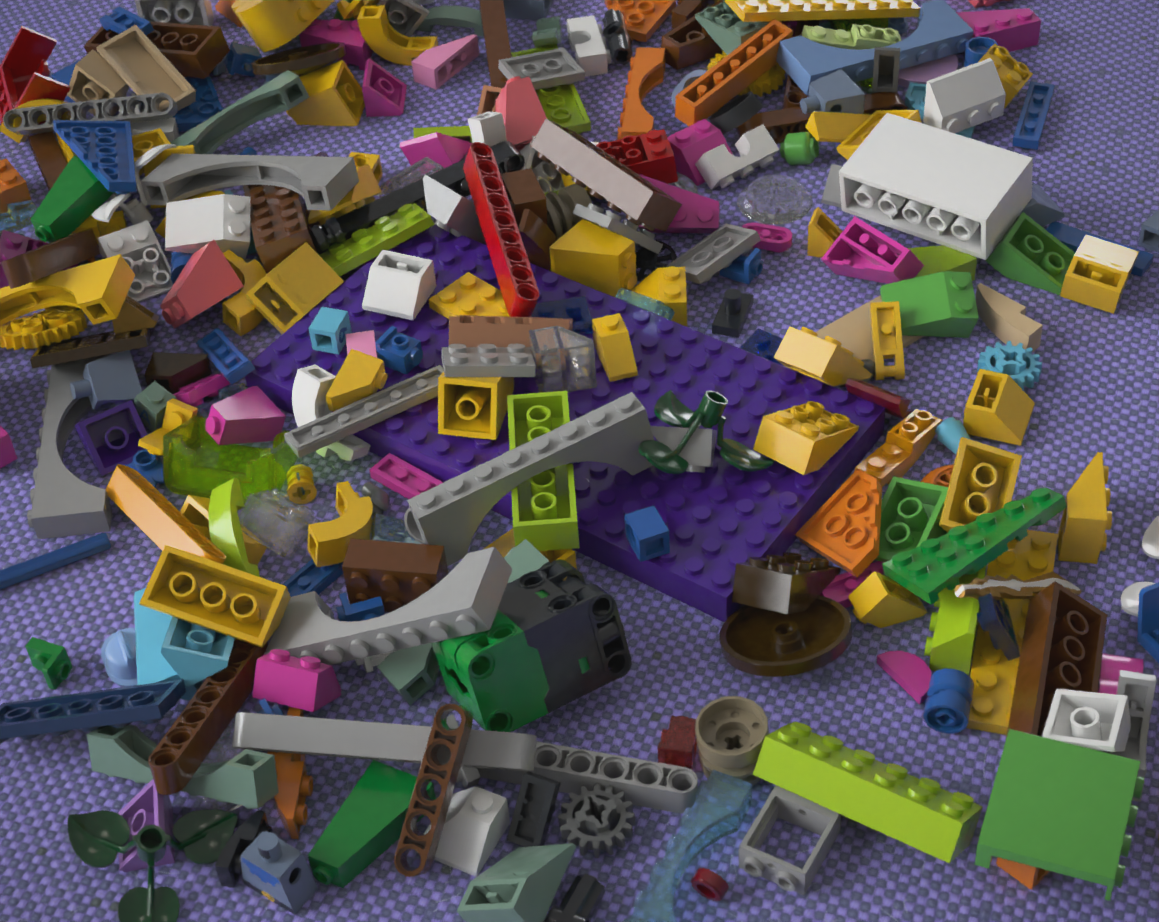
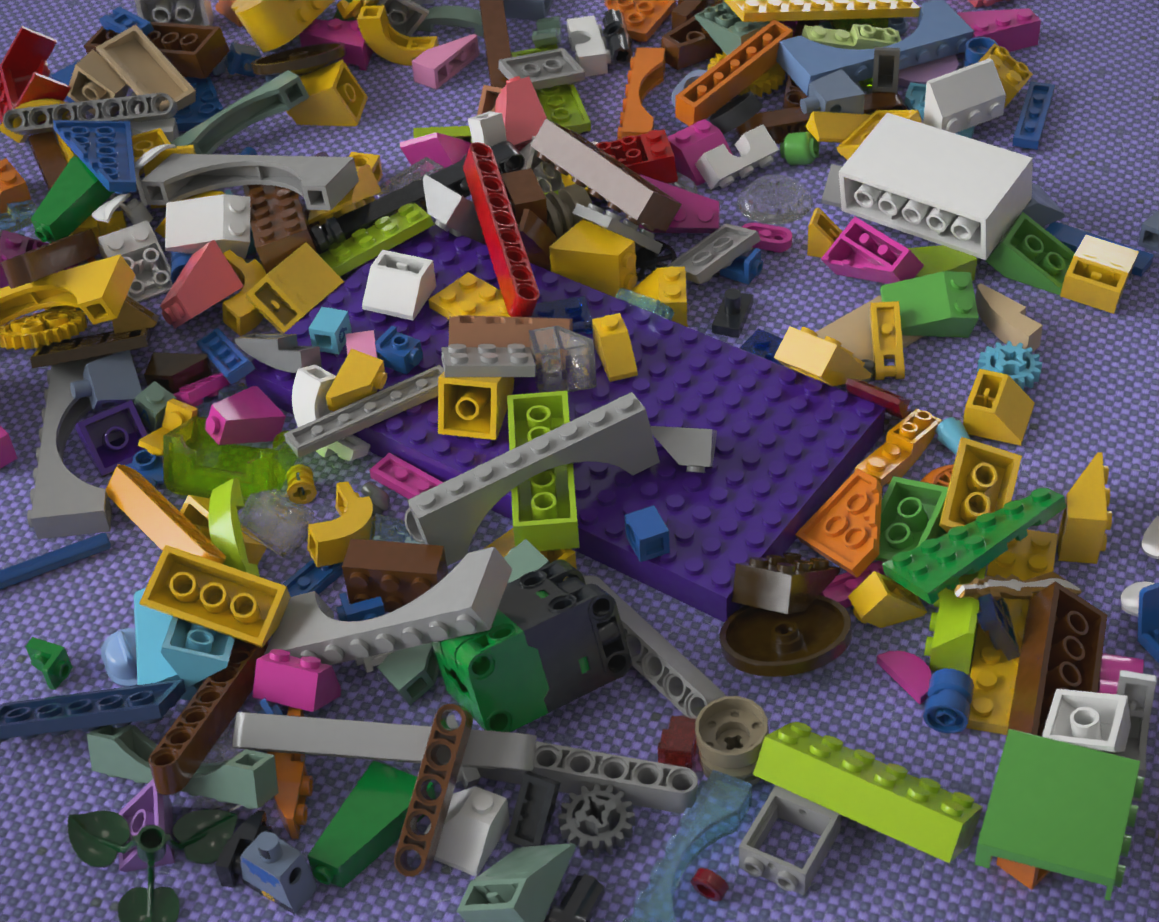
(280, 351): none -> slope
(382, 92): dark pink slope -> none
(662, 662): none -> light grey beam
(708, 414): dark green plant -> none
(803, 436): yellow slope -> none

